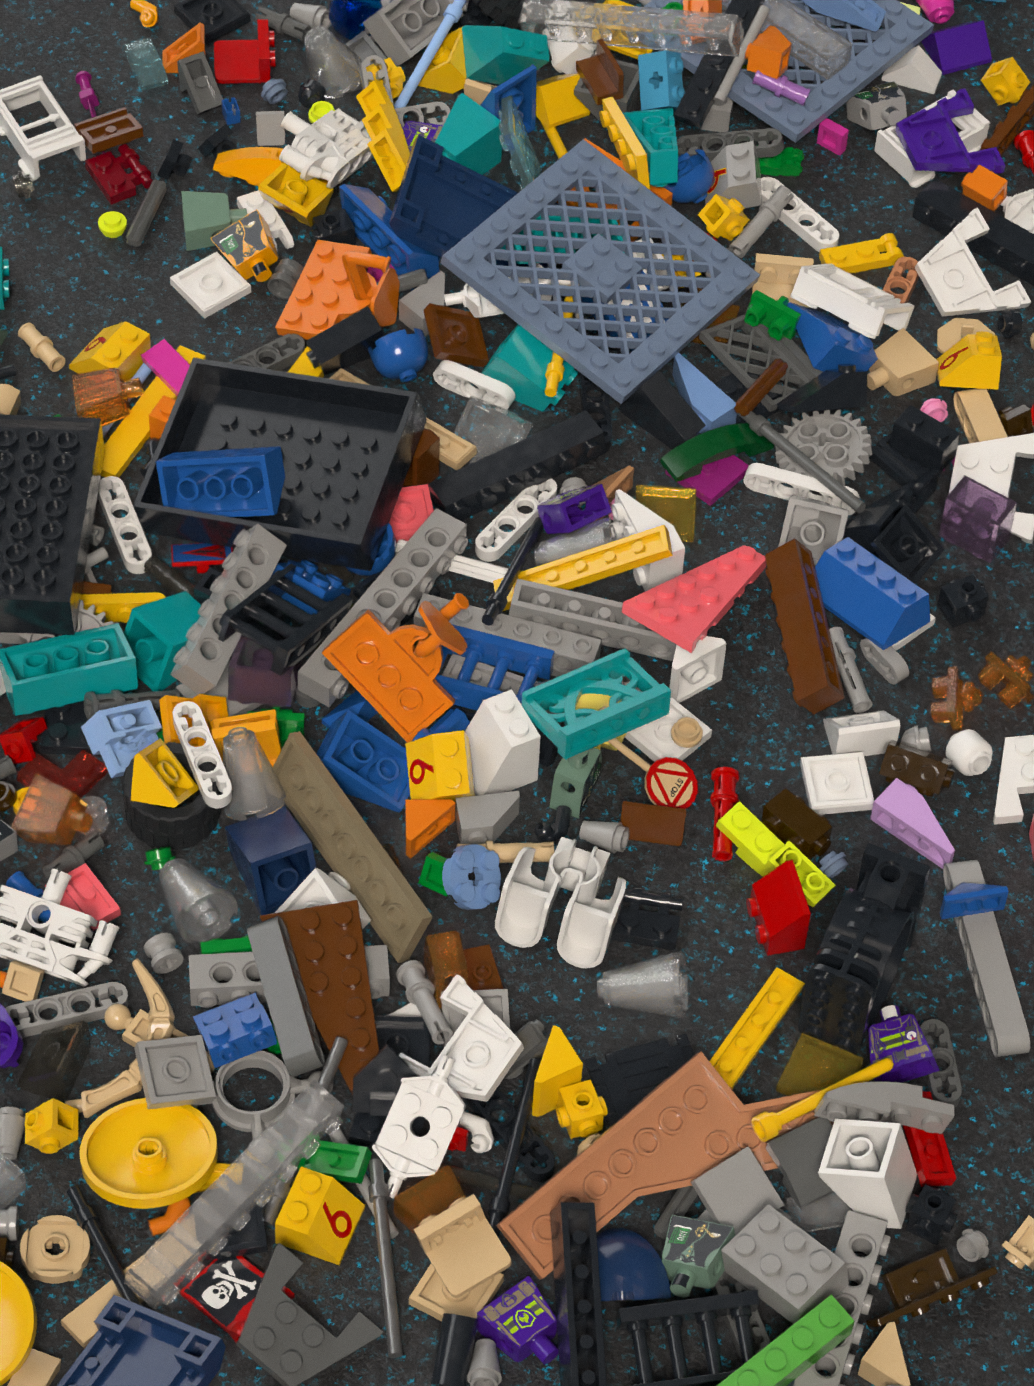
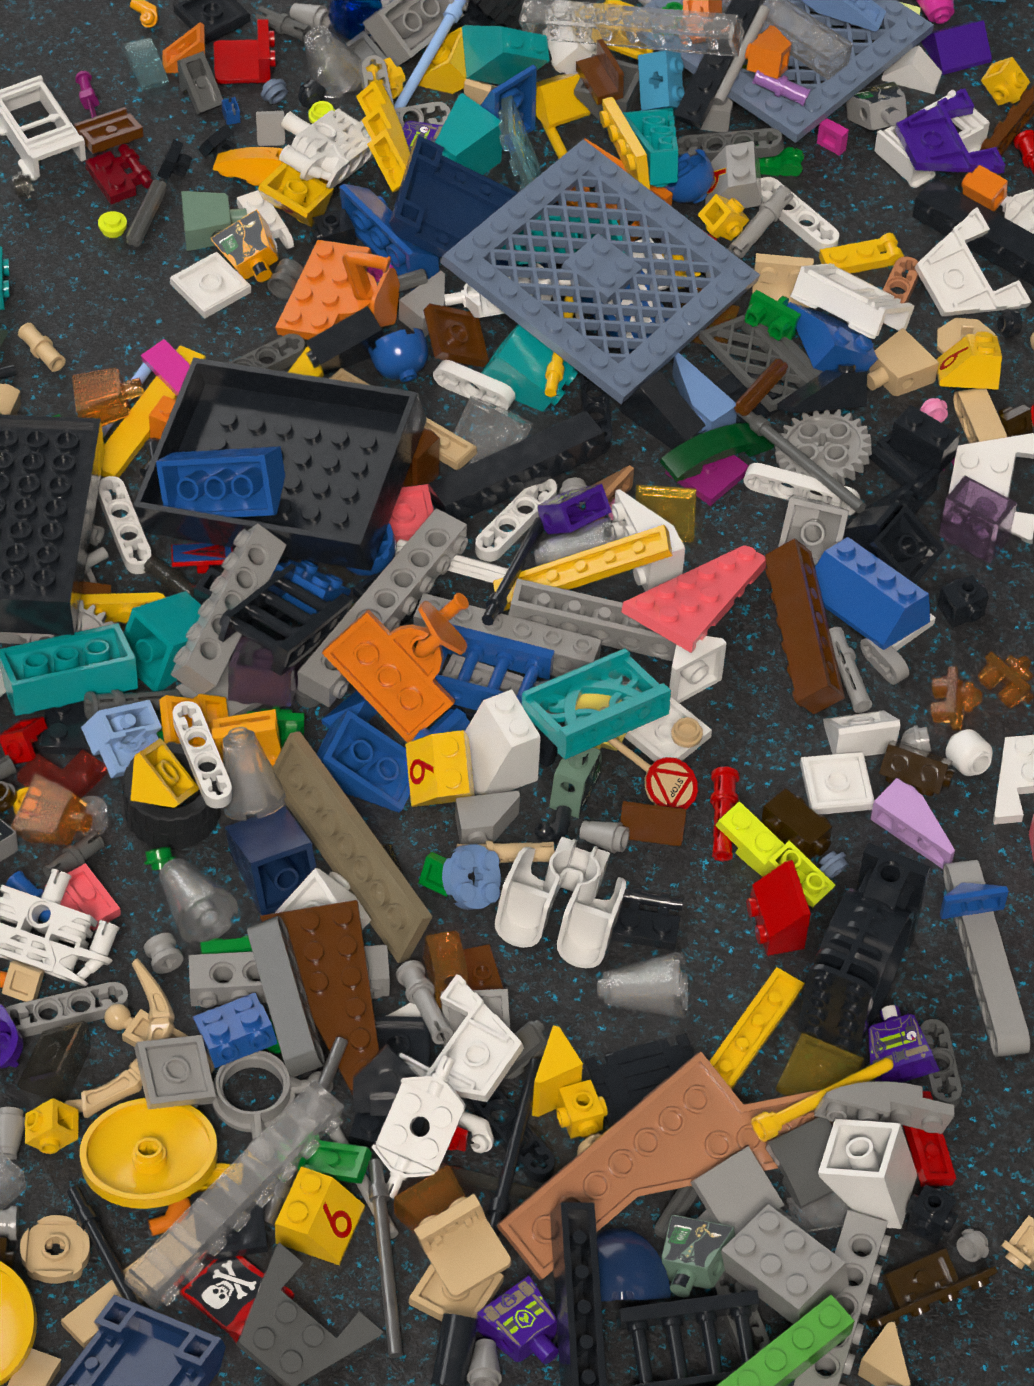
(114, 347): yellow slope -> none
(425, 821): orange slope -> none

